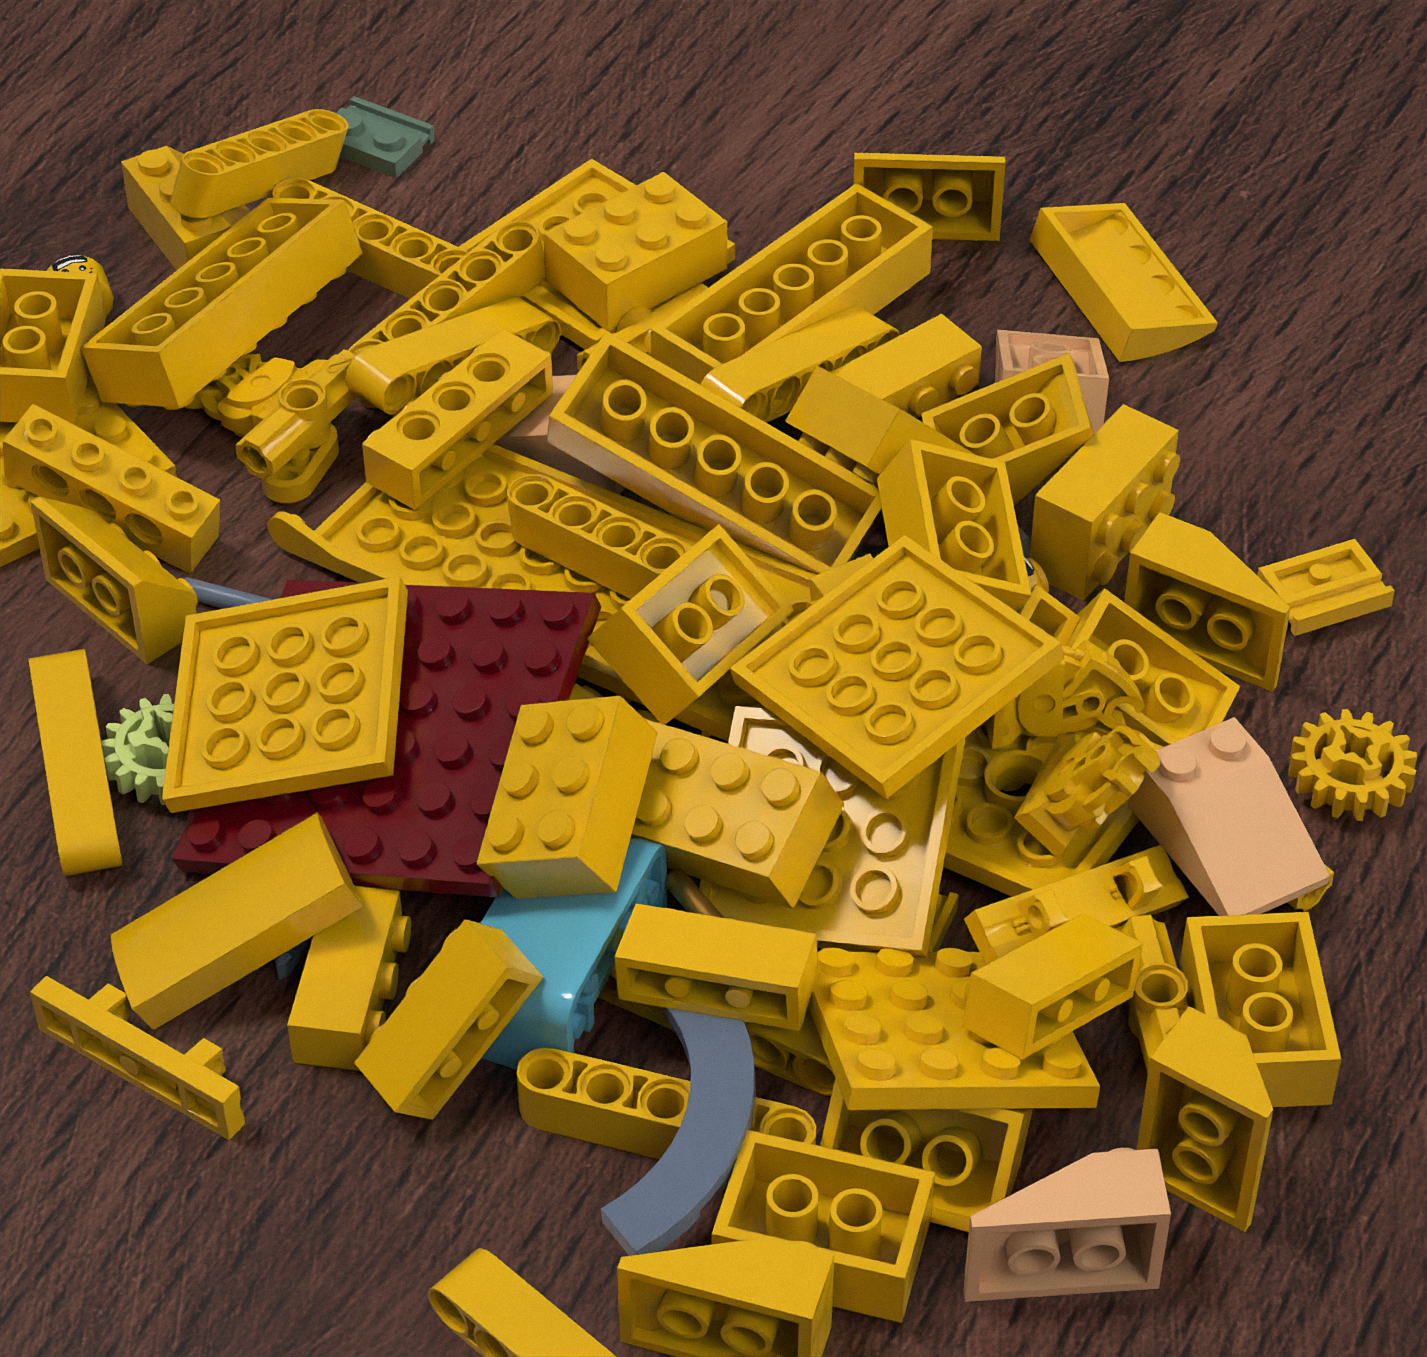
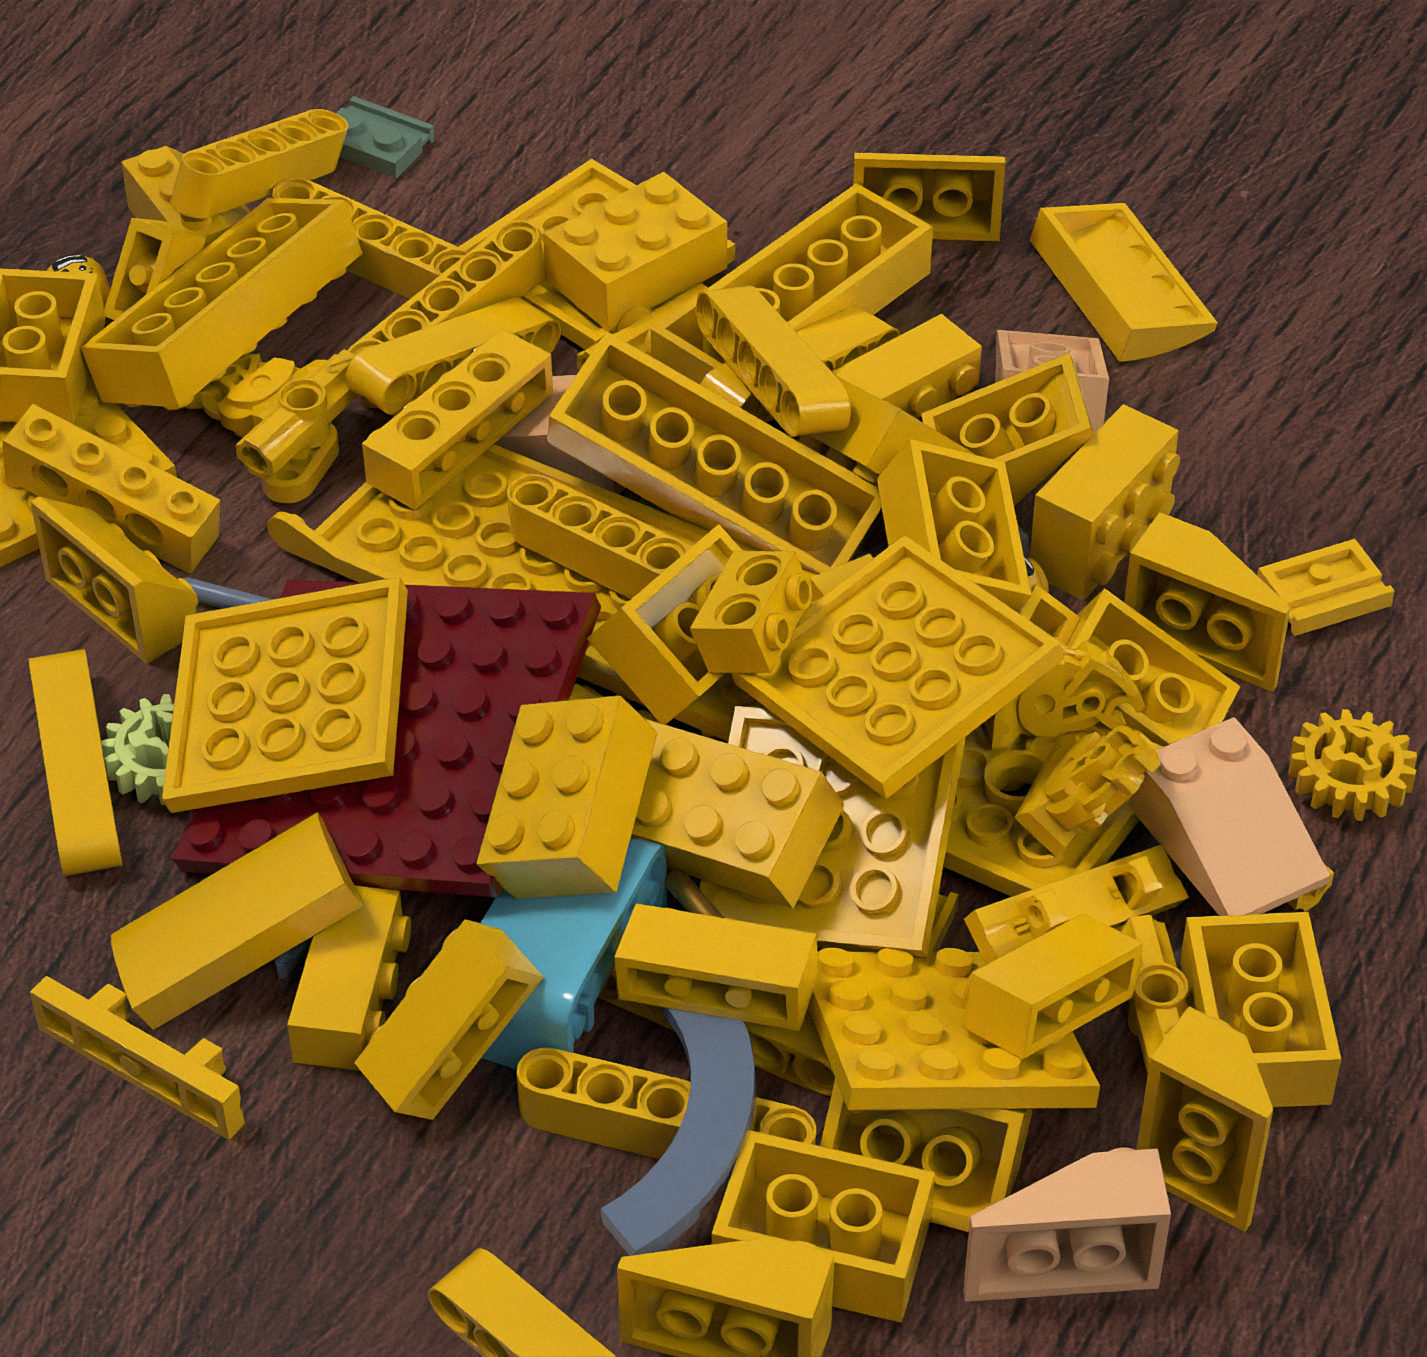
(147, 258): none -> yellow brick
(752, 611): none -> yellow brick
(773, 361): none -> yellow beam

